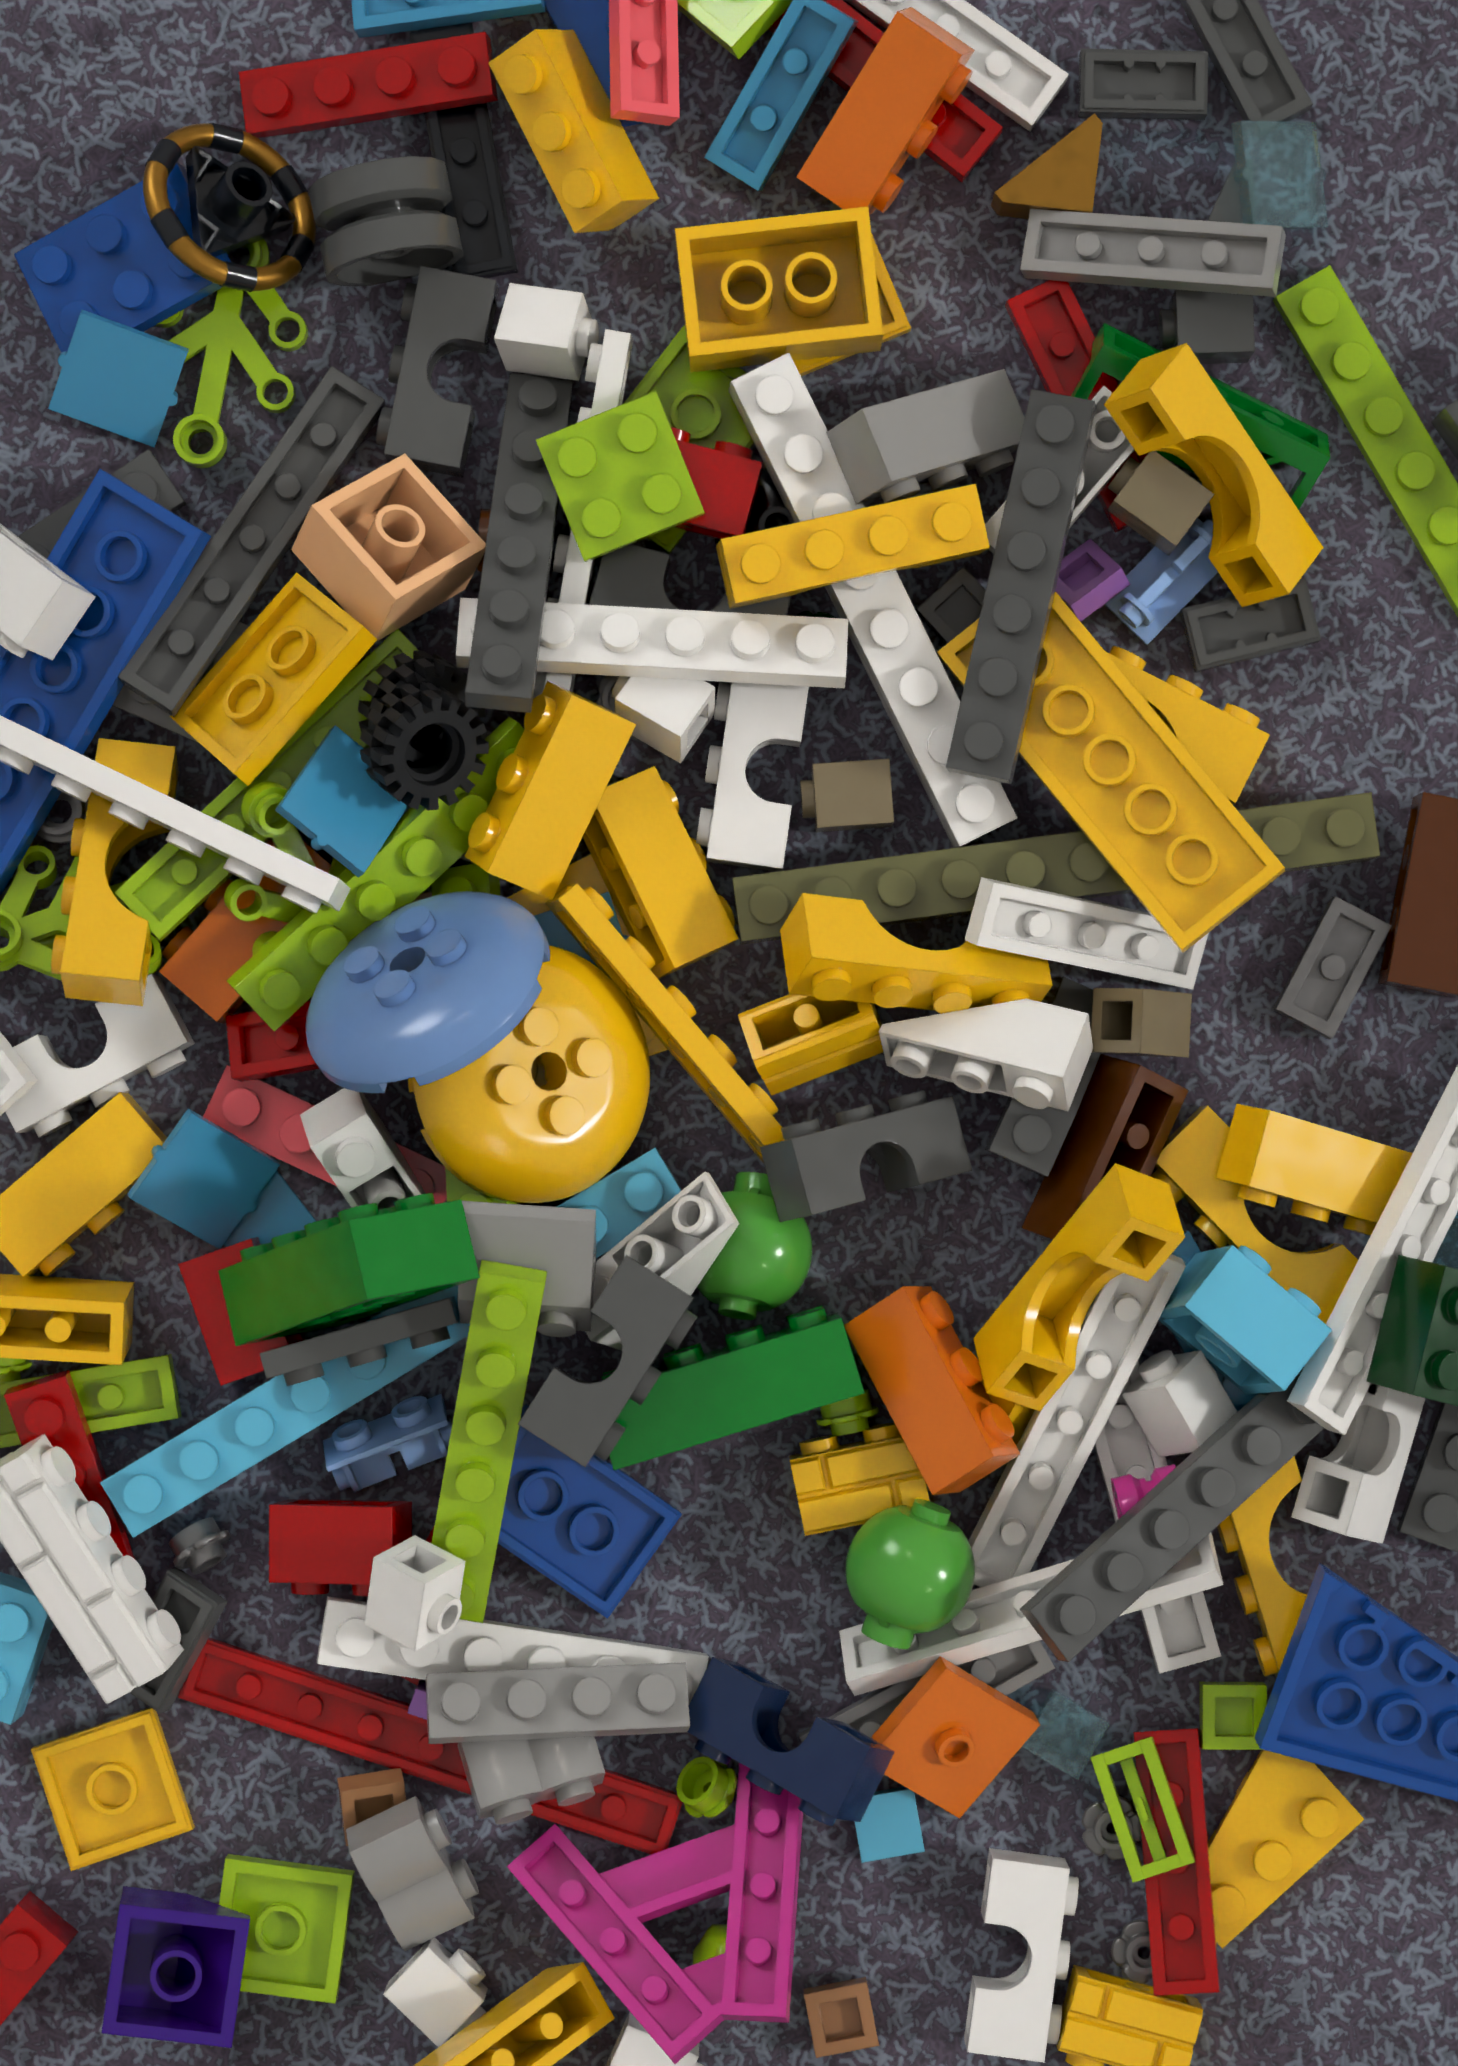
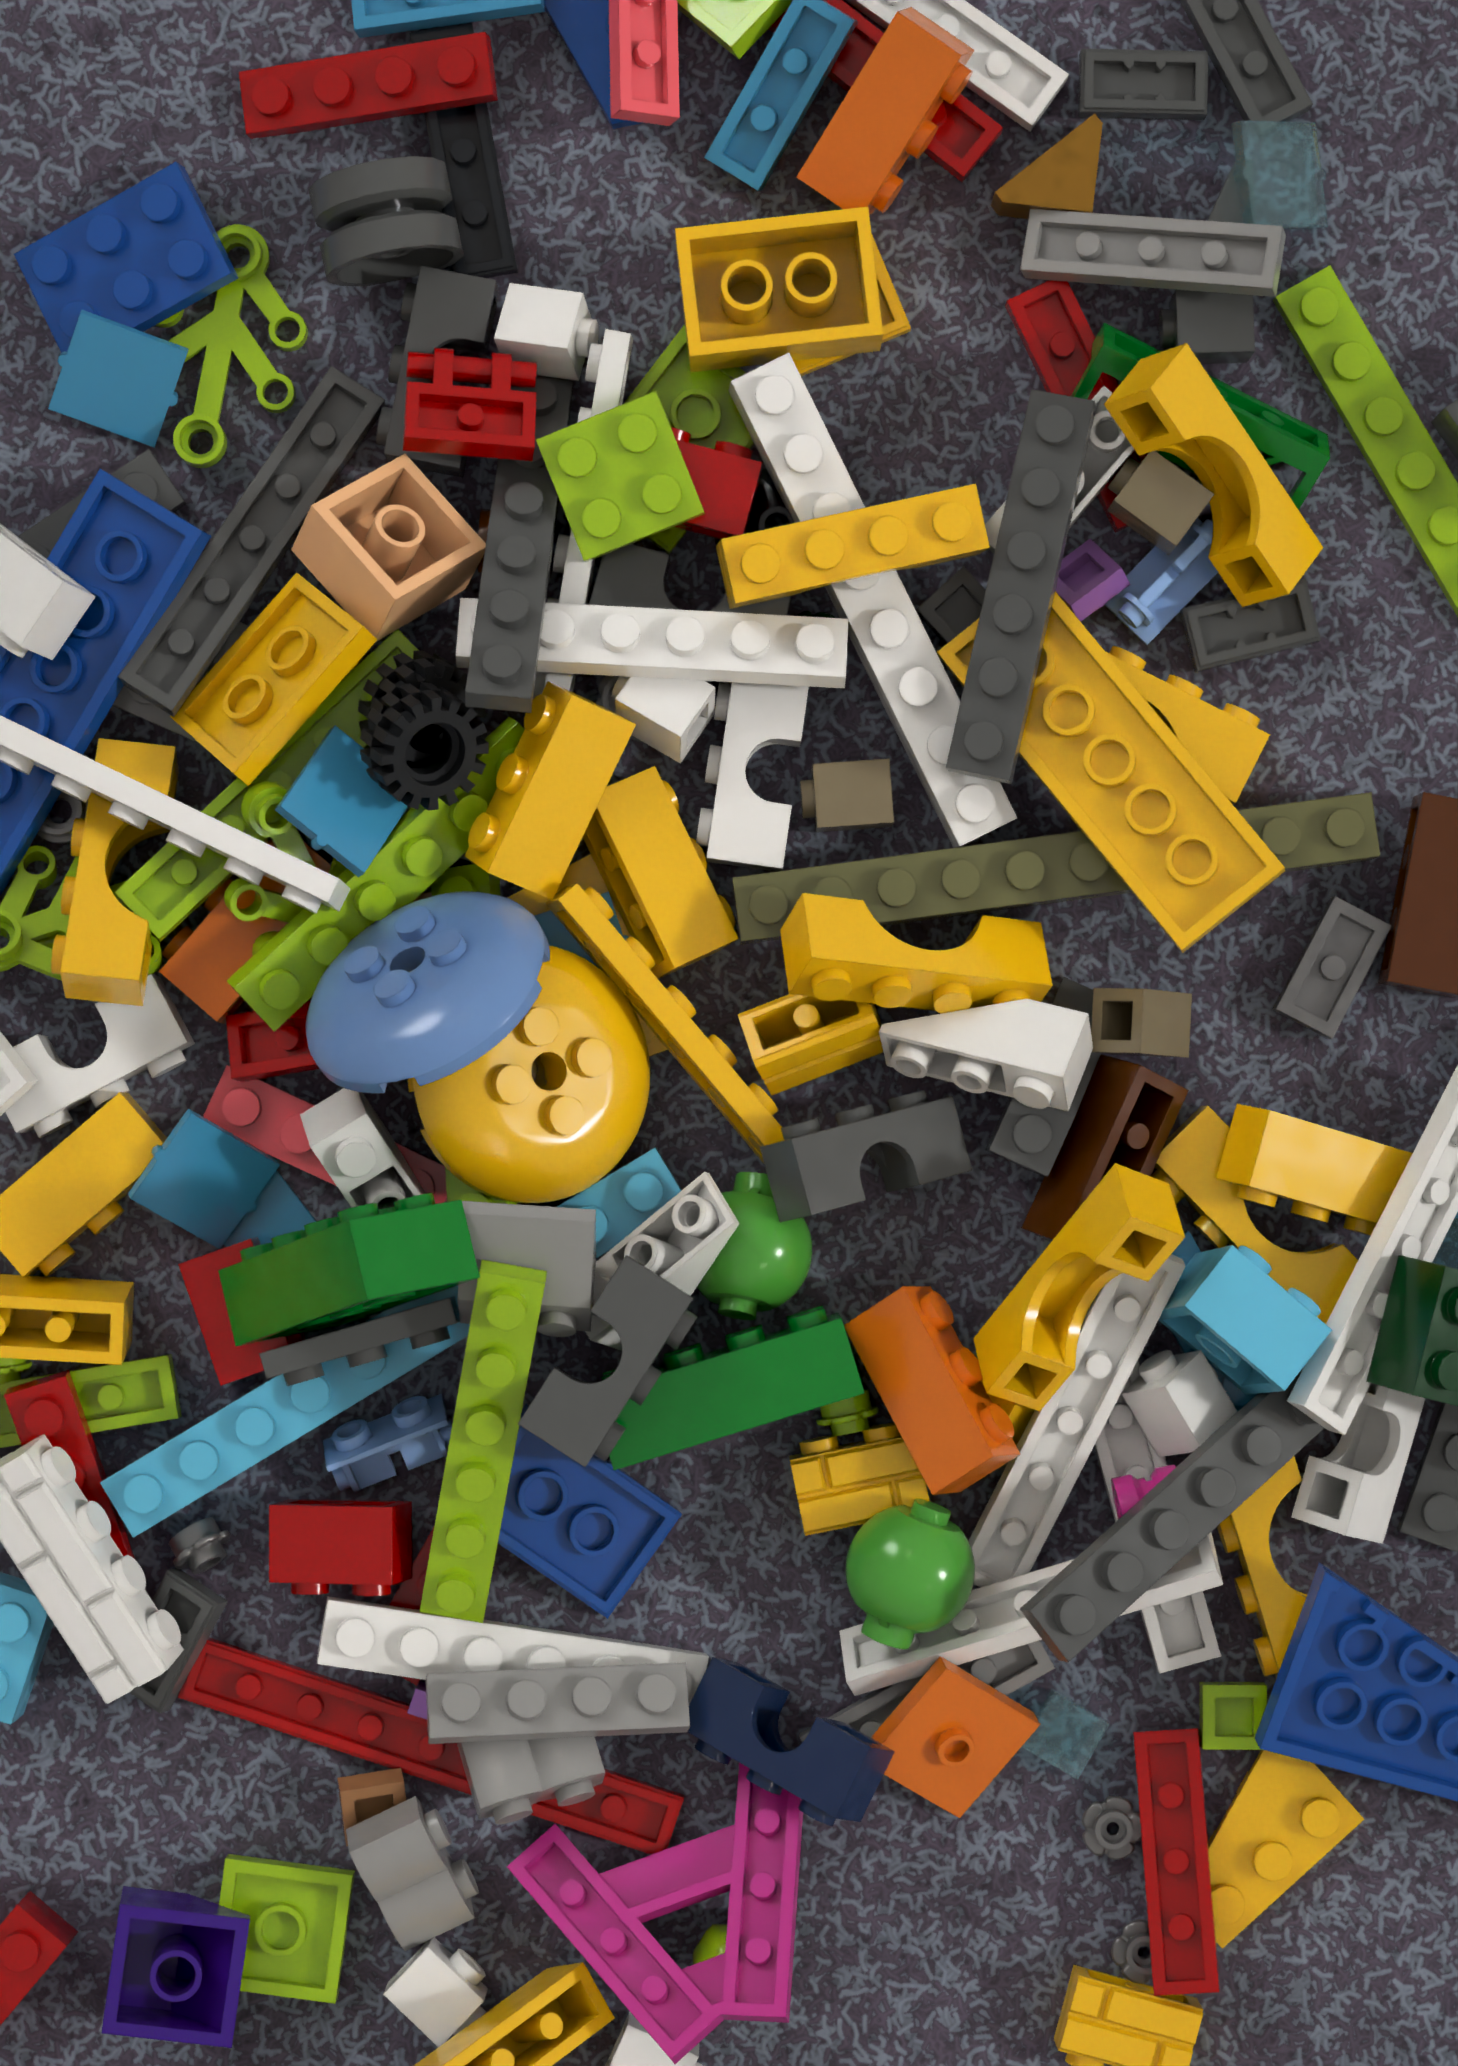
(112, 1788): yellow tile -> none
(229, 206): black piece -> none
(414, 1593): white brick -> none
(467, 418): none -> red plate
(572, 130): yellow brick -> none
(706, 1787): lime plate -> none
(840, 2017): medium nougat plate -> none
(890, 1826): medium azure tile -> none
(929, 438): light grey brick -> none
(1016, 2012): white arch -> none
(1079, 933): white plate -> none
(1125, 1757): lime tile -> none

